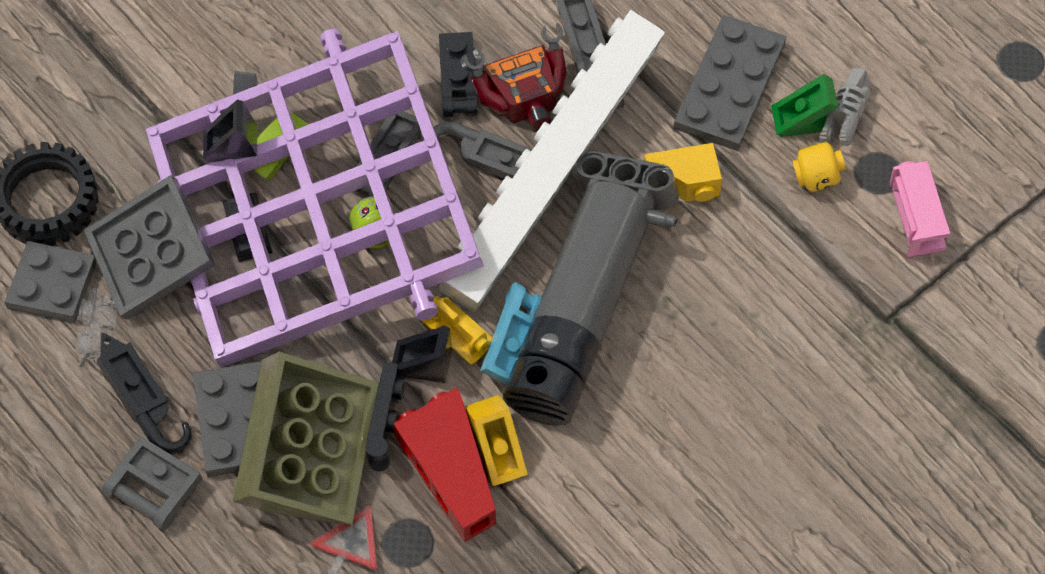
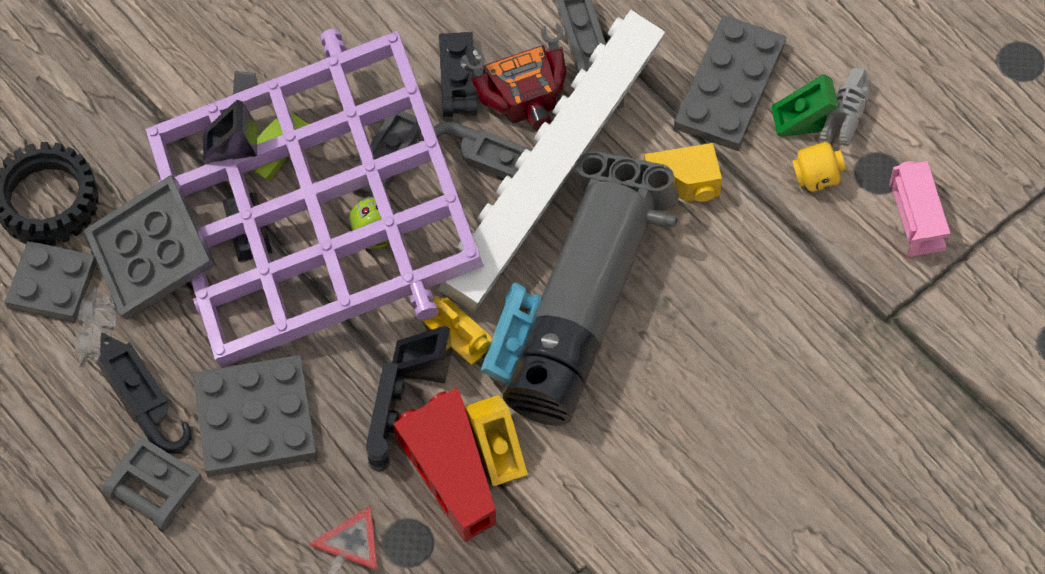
(306, 440): olive slope -> none

